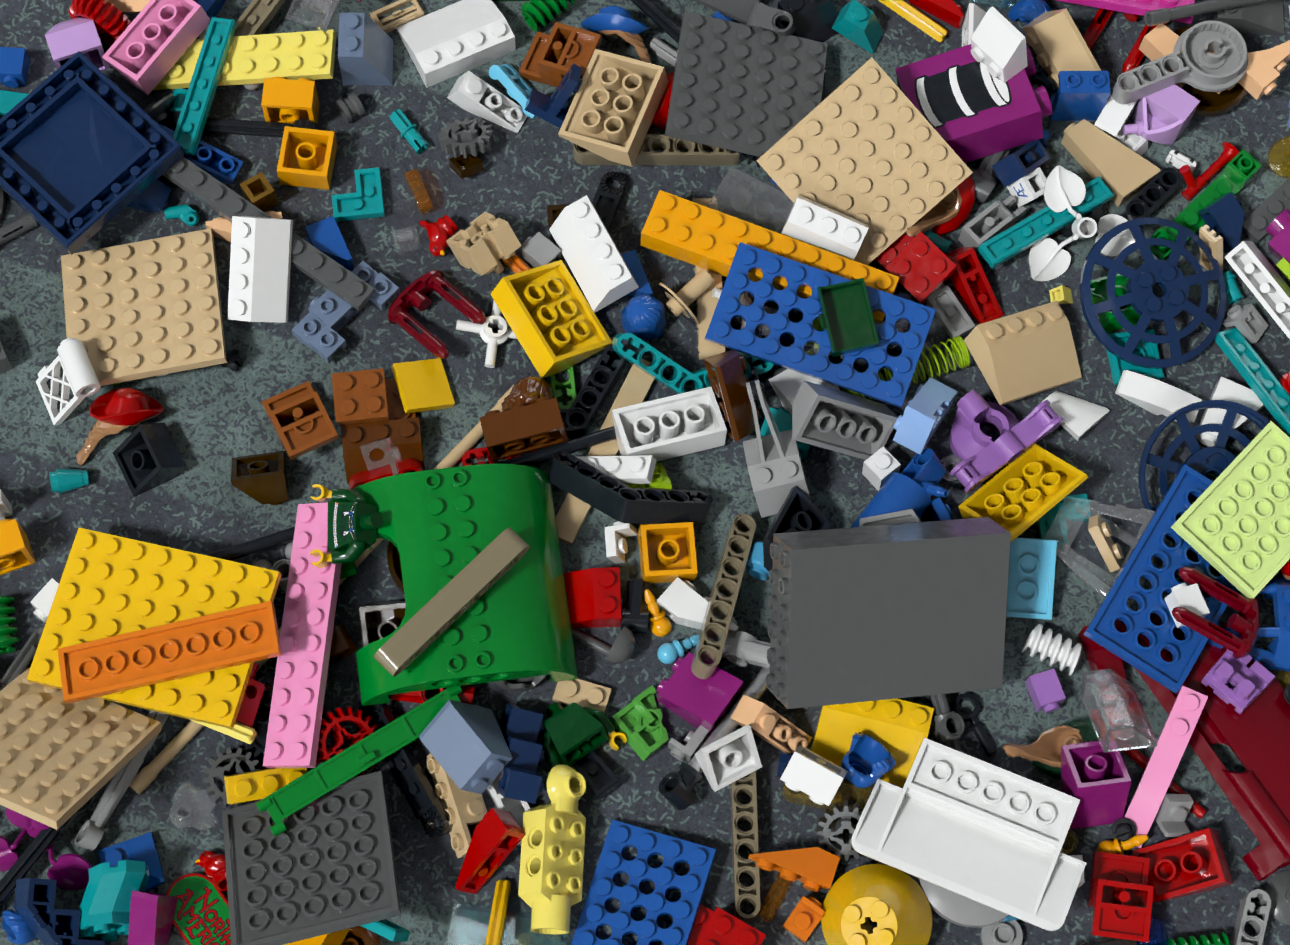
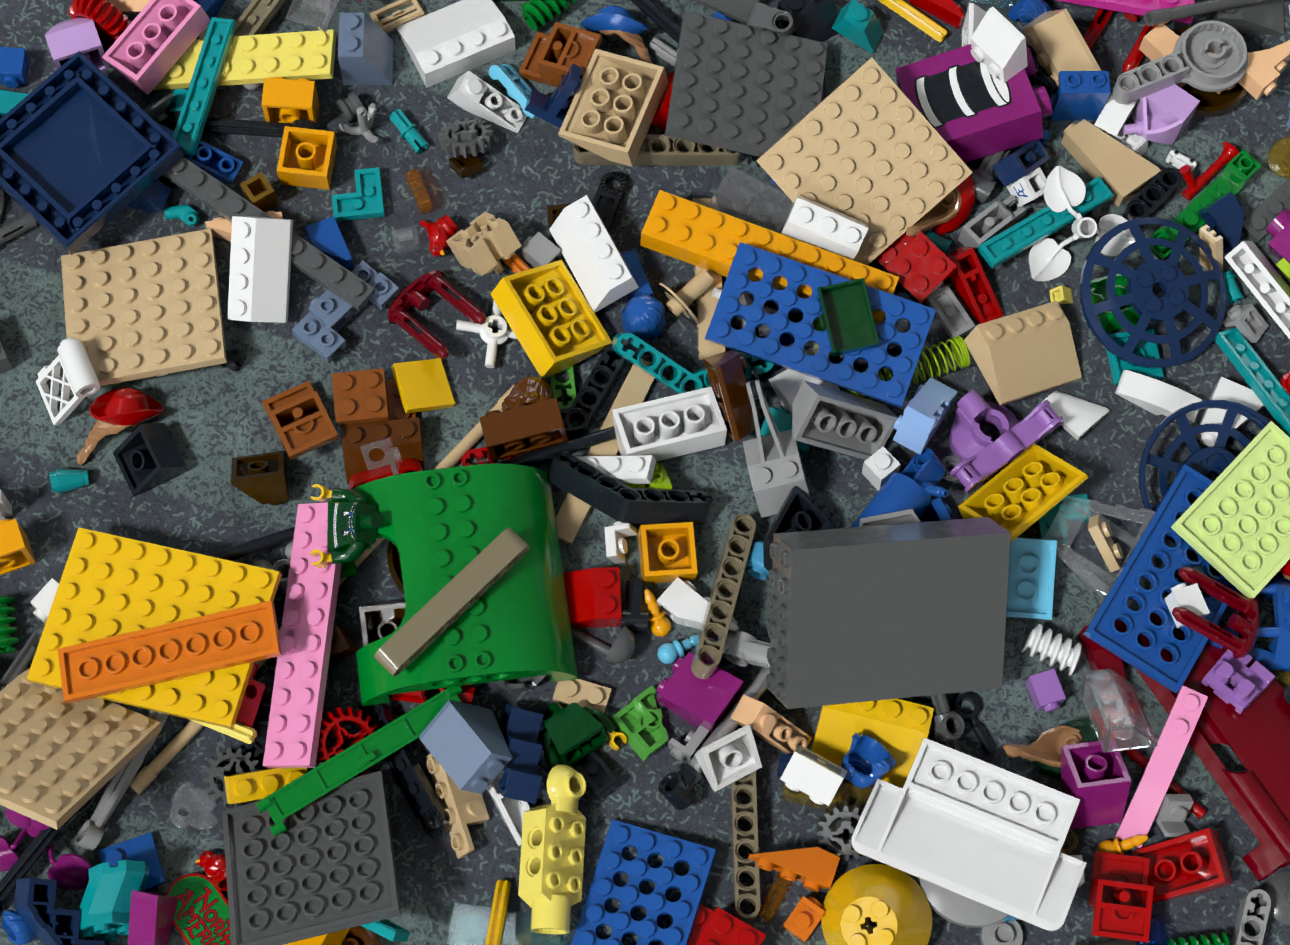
(365, 123): none -> light grey piece
(489, 847): red slope -> none
(1123, 829): black piece -> none

